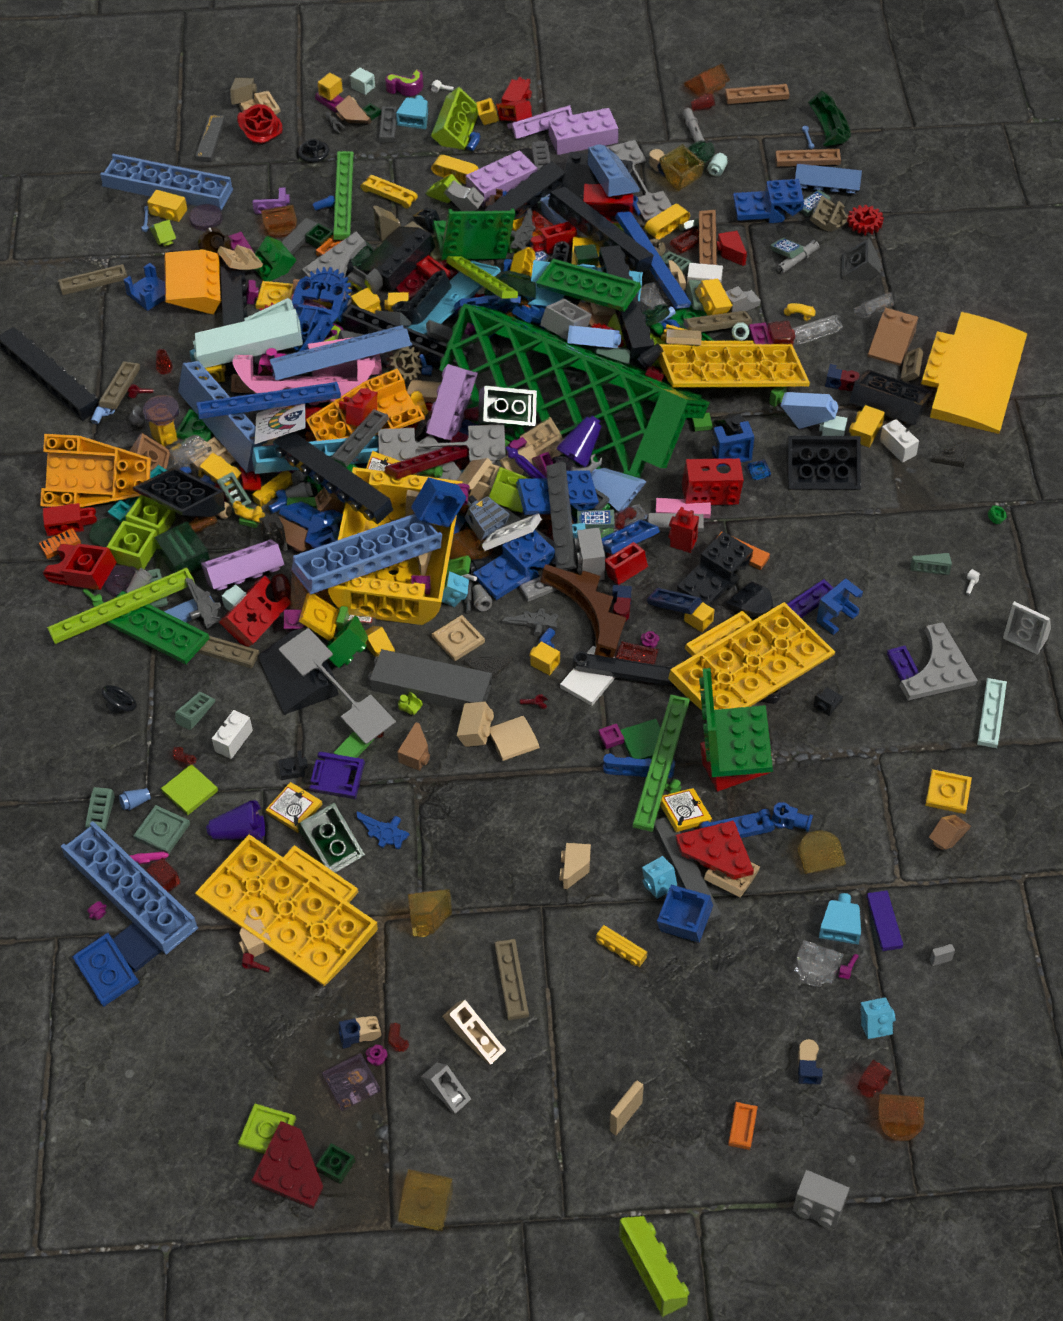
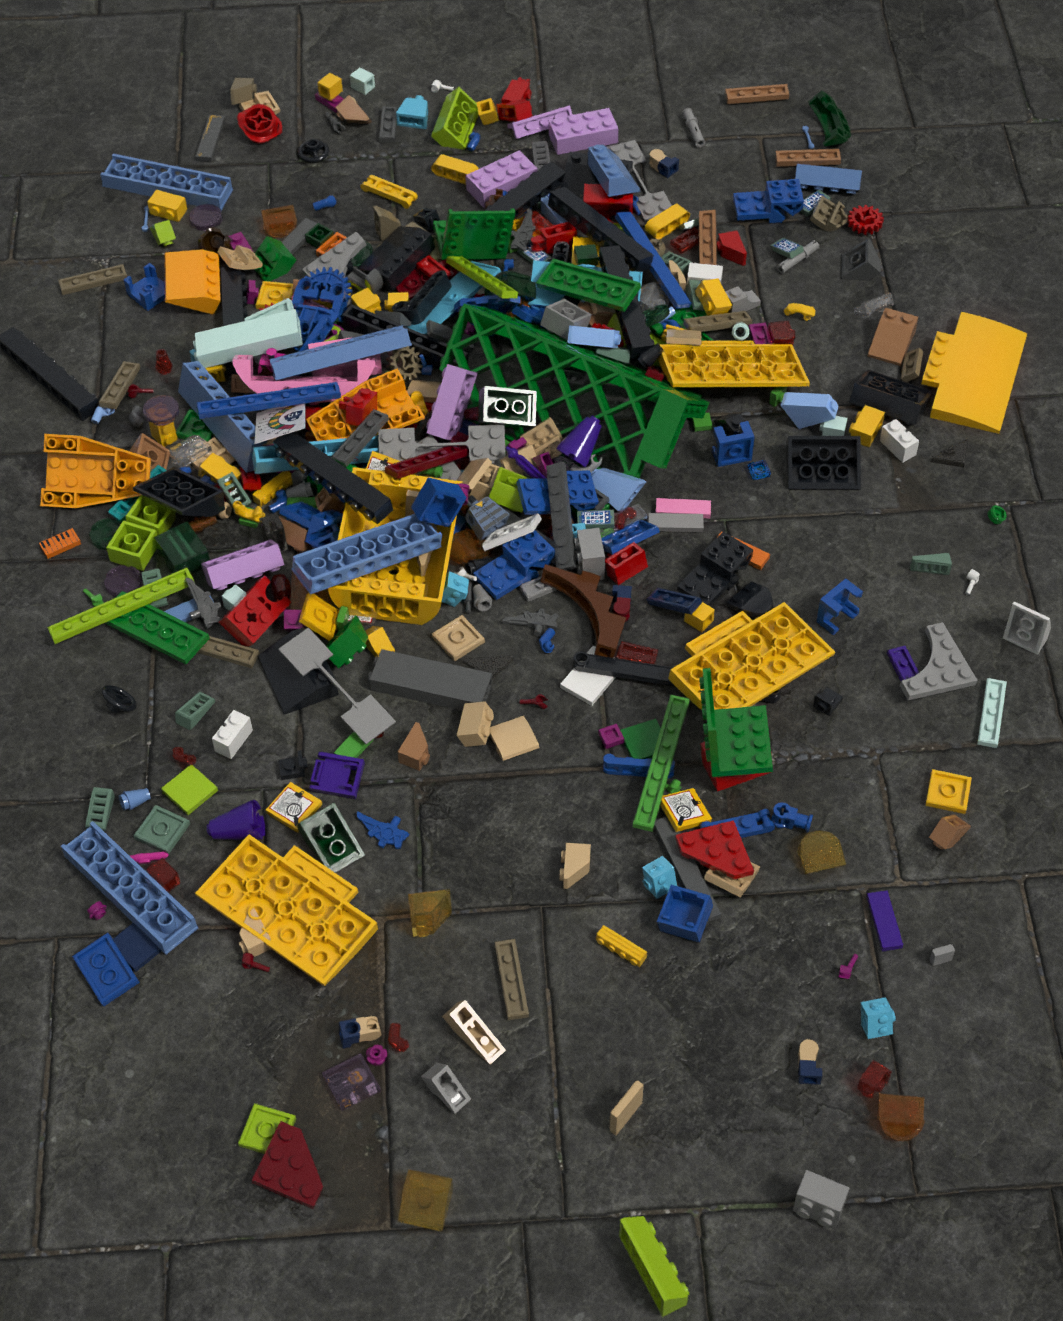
(64, 517): red brick -> none
(81, 566): red brick -> none
(139, 579): light grey cone -> none
(264, 204): medium lavender bracket -> none
(335, 1163): dark green piece -> none
(343, 195): bright green tile -> none
(371, 111): dark green tile -> none
(405, 85): magenta animal -> none
(409, 703): lime arm -> none
(422, 580): magenta plate -> none
(437, 189): lime slope -> none
(459, 565): bright green tile -> none
(464, 198): light grey arch -> none
(523, 261): yellow beam -> none
(544, 658): yellow brick -> none
(651, 643): magenta plate -> none
(681, 167): clear yellow slope -> none
(684, 530): red brick -> none
(703, 150): clear green tile -> none
(704, 102): clear red cone -> none
(708, 80): clear orange slope -> none
(712, 485): red piece -> none
(717, 164): light aqua brick -> none
(742, 1126): orange tile -> none
(810, 599): dark purple tile -> none
(817, 329): clear tile -> none
(817, 964): clear slope -> none
(841, 379): leg -> none
(841, 921): medium azure torso -> none

